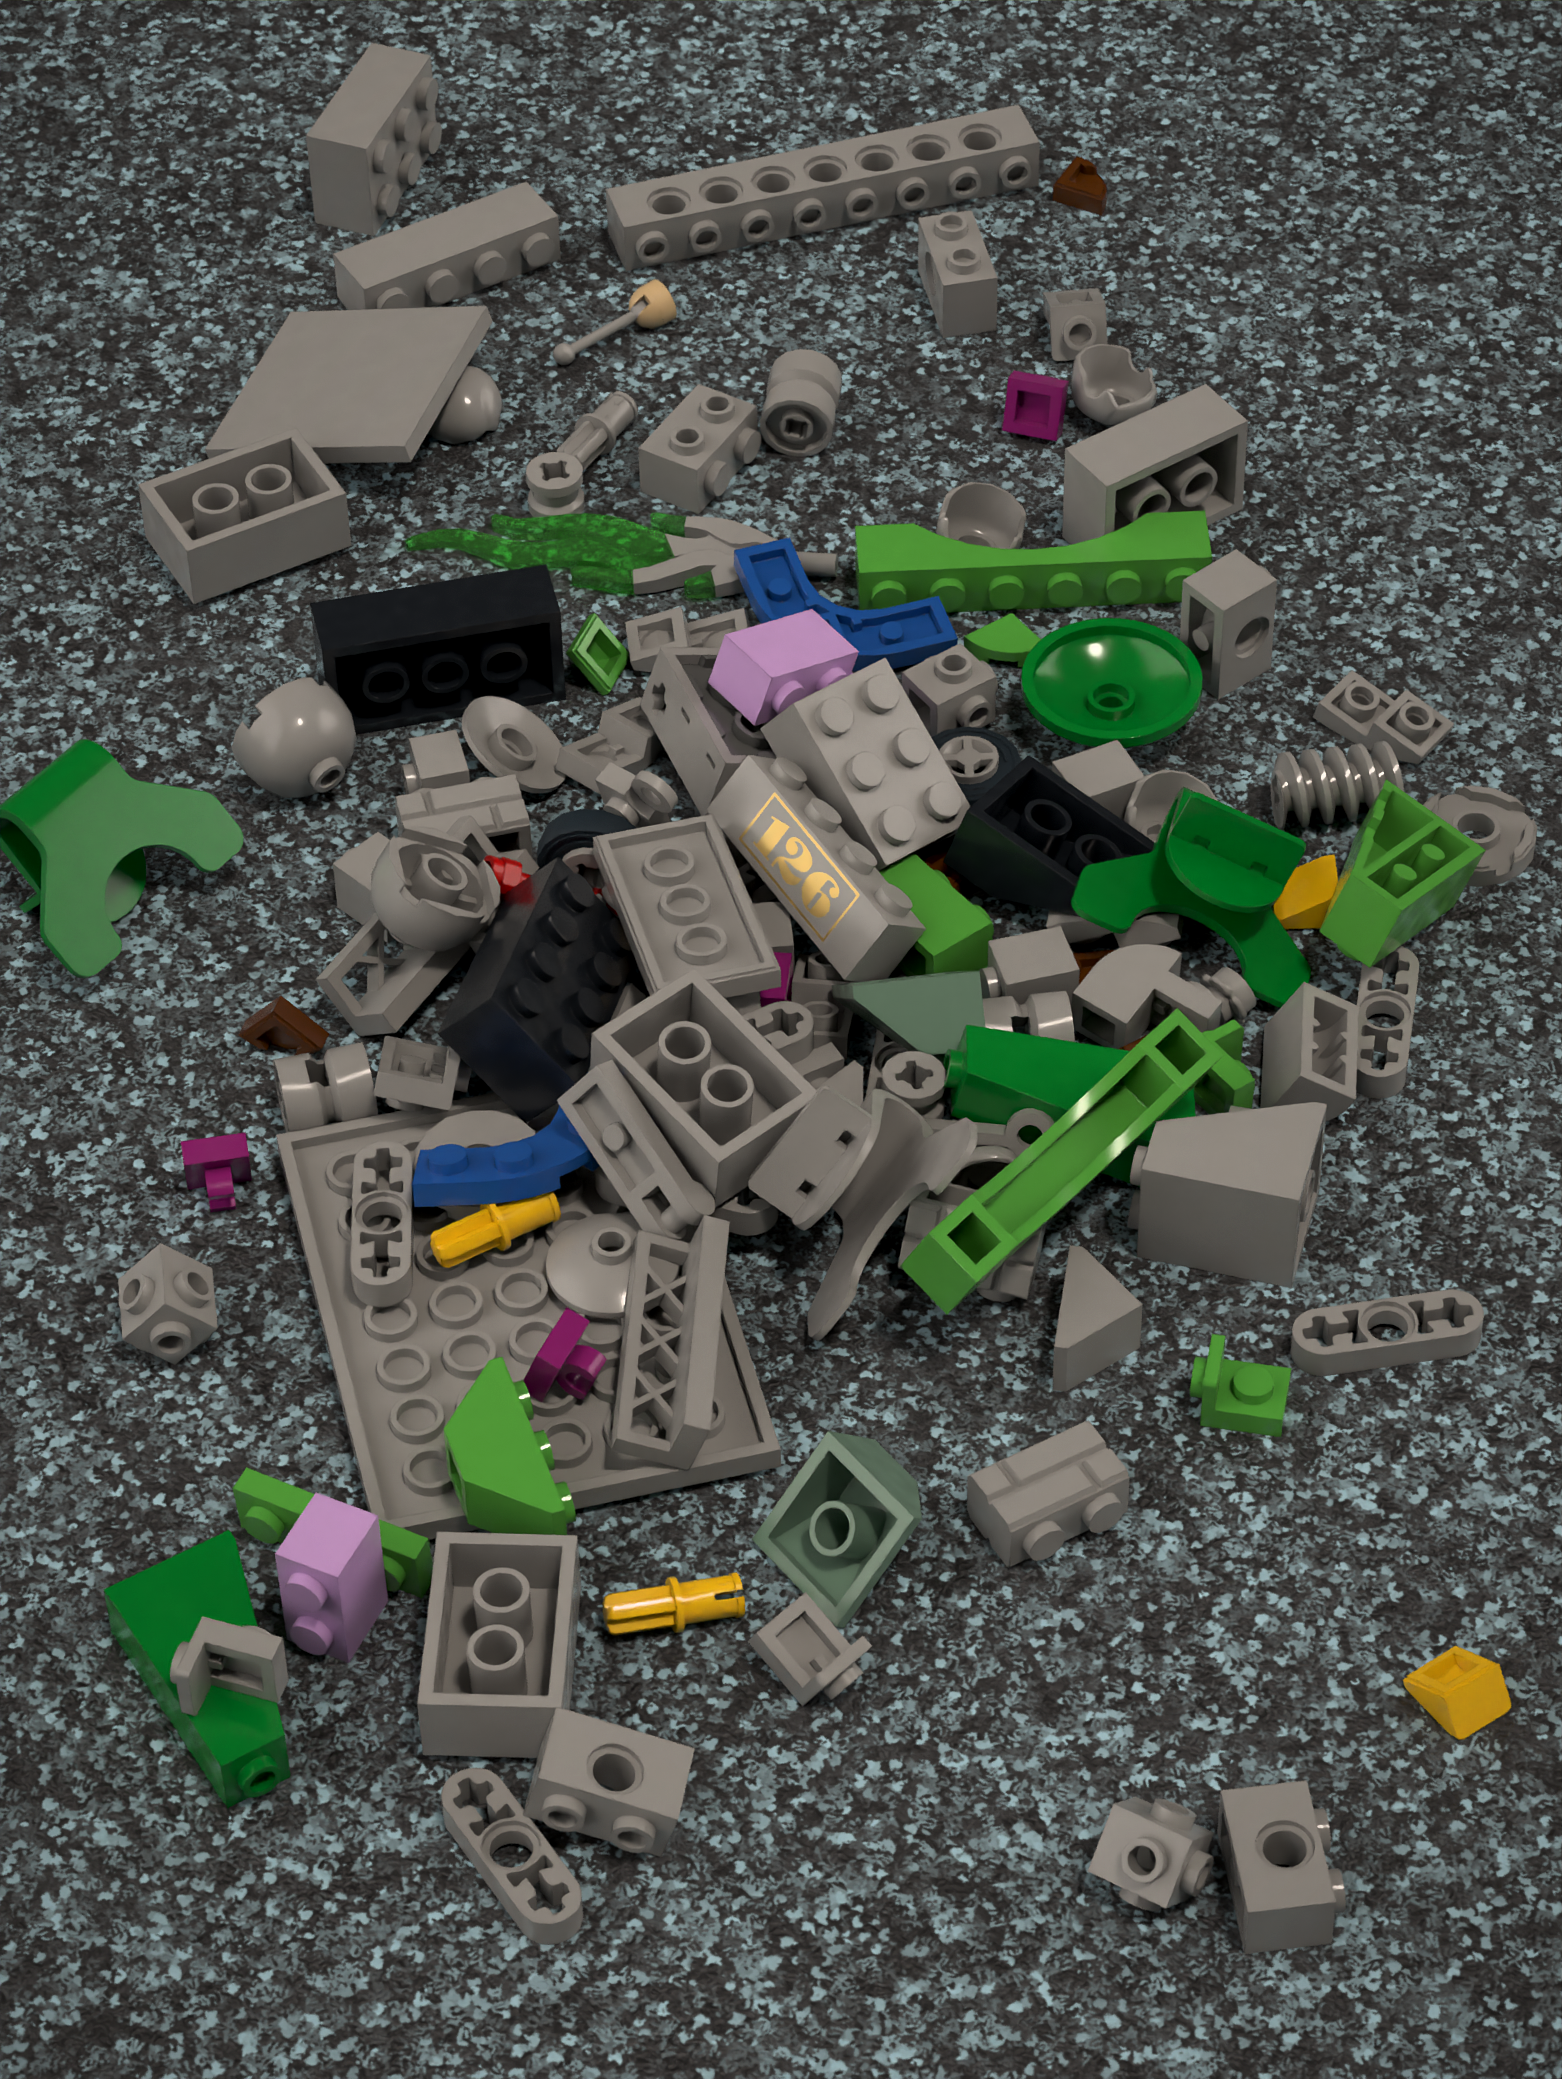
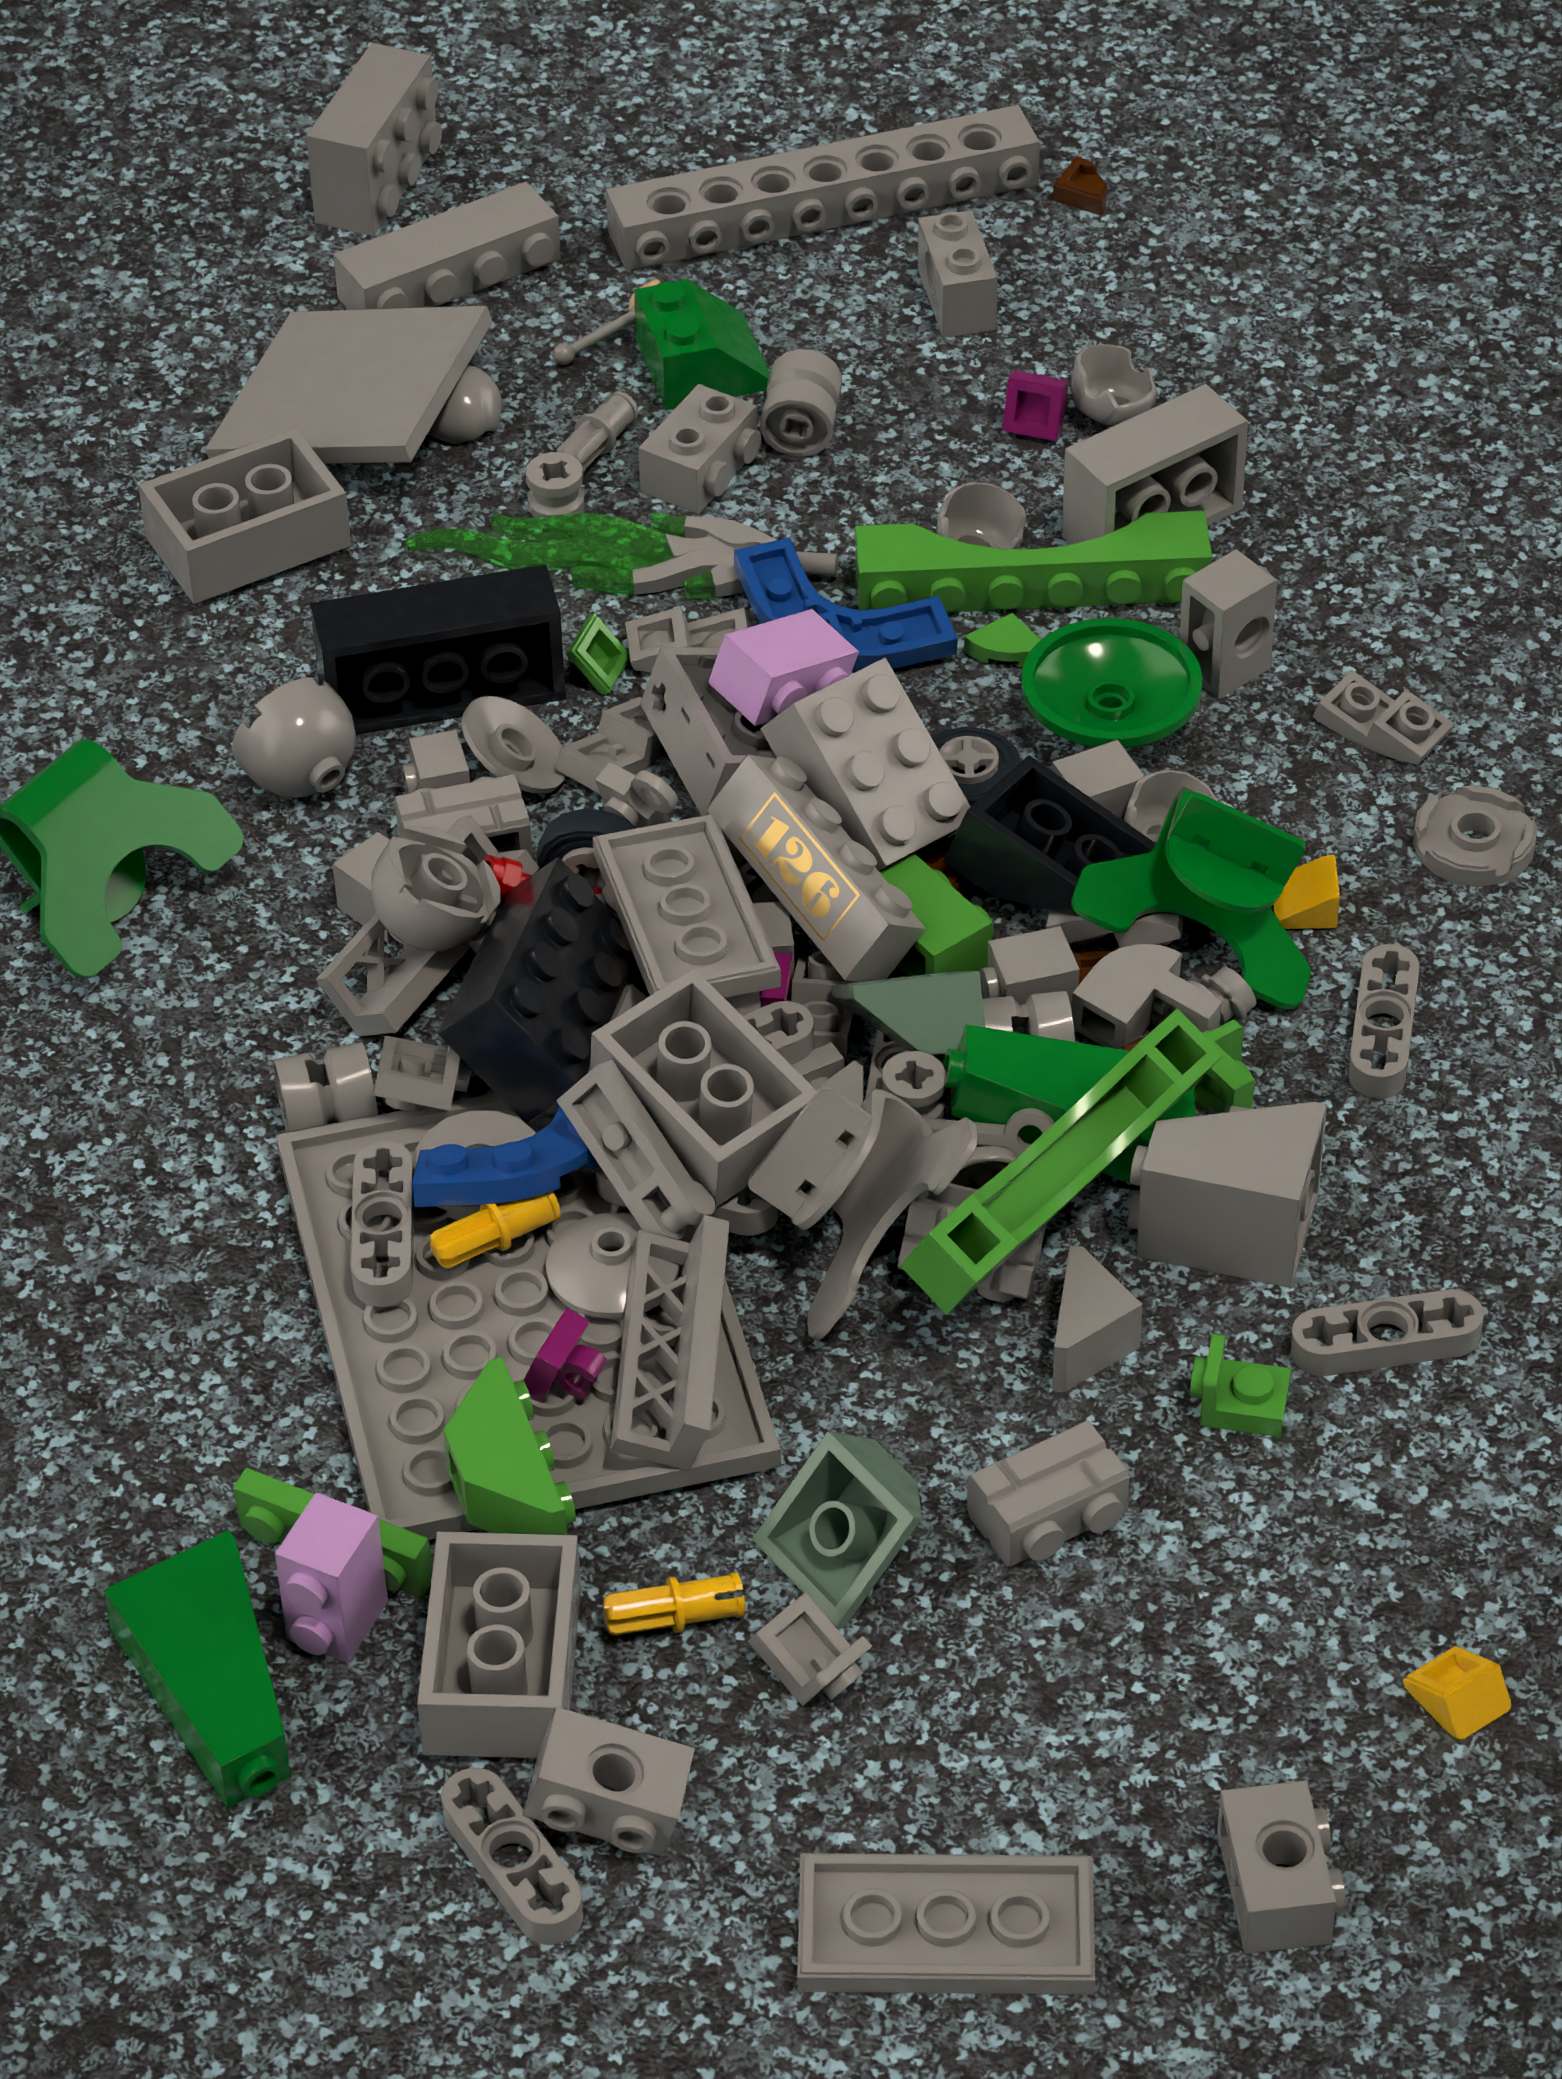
(167, 1304): light grey brick -> none
(217, 1165): magenta tile -> none
(229, 1658): light grey bracket -> none
(283, 1027): reddish brown tile -> none
(695, 340): none -> green slope
(946, 1924): none -> light grey tile
(952, 690): light grey brick -> none
(1075, 321): light grey bracket -> none
(1153, 1853): light grey brick -> none
(1311, 1052): light grey brick -> none
(1331, 781): light grey piece -> none
(1397, 877): bright green wedge -> none

